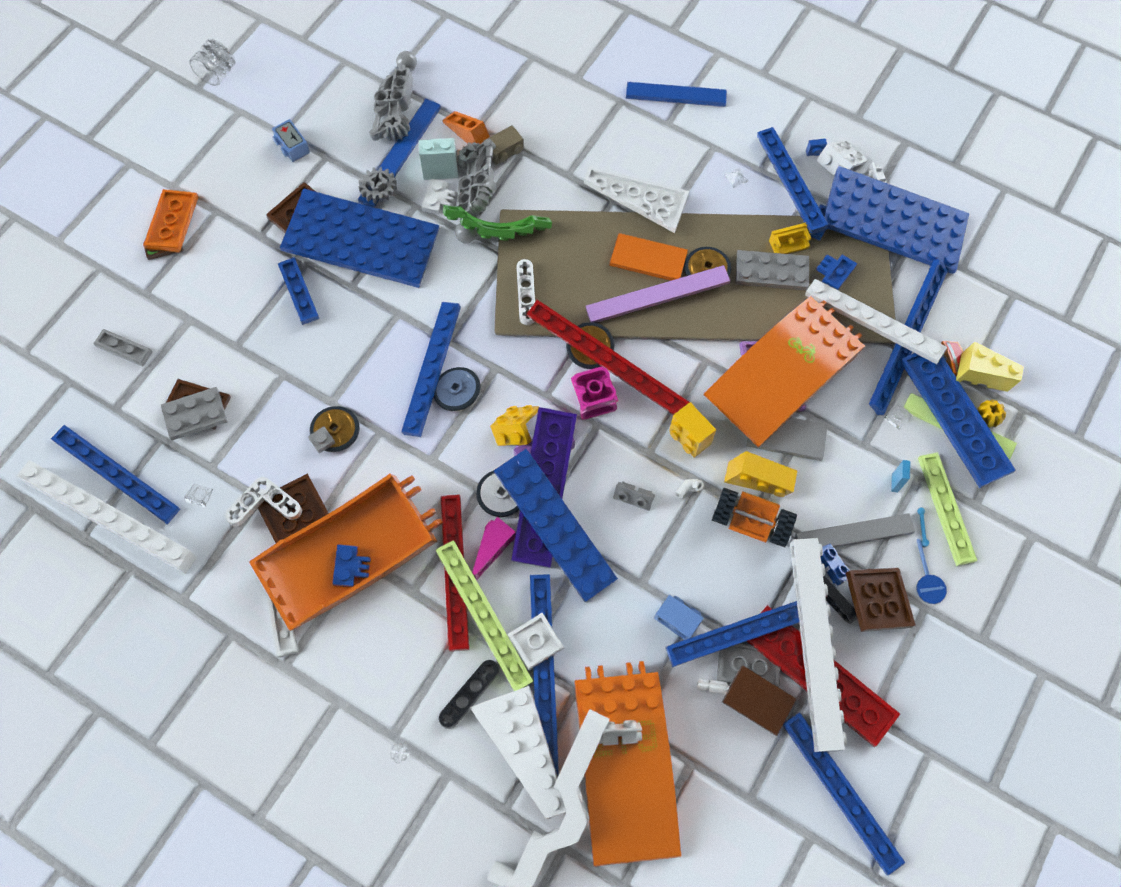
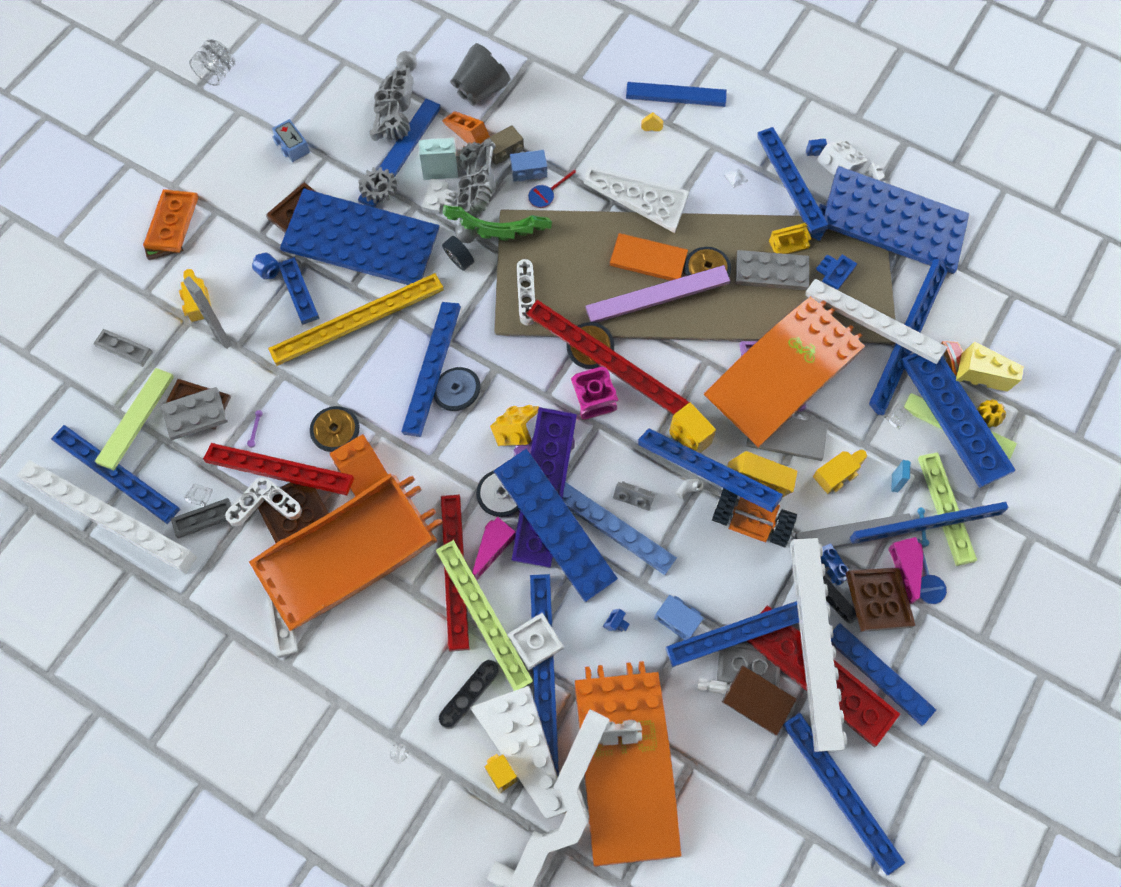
(134, 419): none -> yellowish green tile
(190, 308): none -> yellow hinge
(201, 518): none -> dark grey plate
(207, 312): none -> light grey tile
(251, 443): none -> medium lavender hinge
(265, 266): none -> blue head
(279, 469): none -> red plate
(321, 439): light grey plate -> none
(349, 566): blue hinge -> none
(355, 319): none -> yellow plate
(360, 461): none -> orange slope
(458, 253): none -> black wheel
(479, 75): none -> dark grey cone
(500, 772): none -> yellow brick
(528, 165): none -> medium blue brick
(542, 195): none -> blue piece
(616, 621): none -> blue tile
(618, 530): none -> medium blue plate
(652, 122): none -> yellow tile
(710, 470): none -> blue plate
(839, 469): none -> yellow hinge
(882, 675): none -> blue plate
(909, 559): none -> dark pink slope
(928, 523): none -> blue tile

